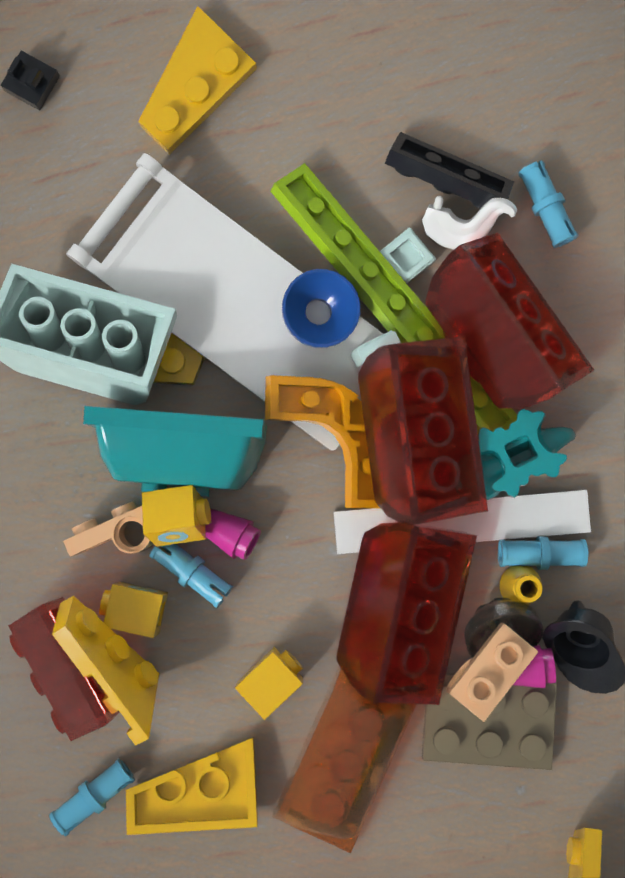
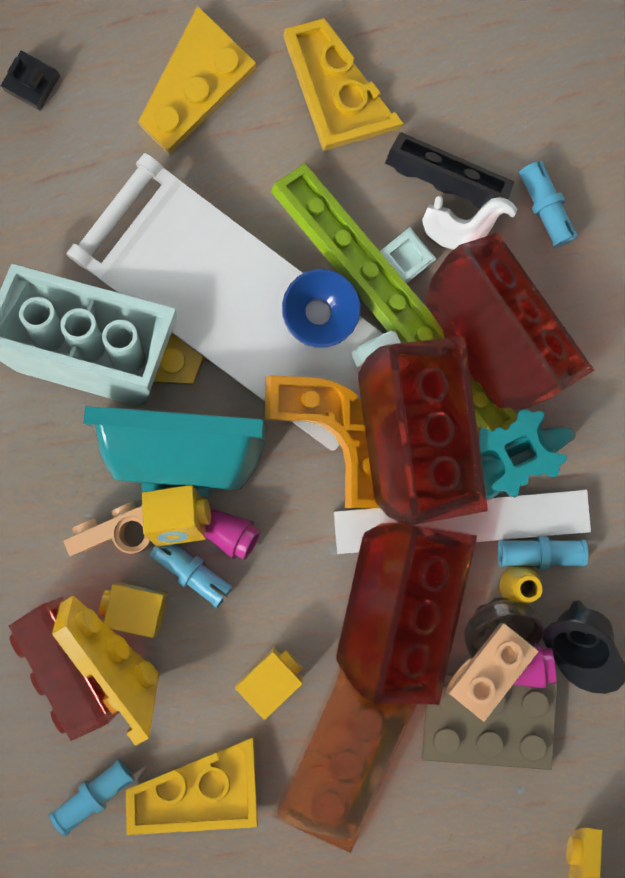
(336, 92): none -> yellow wing

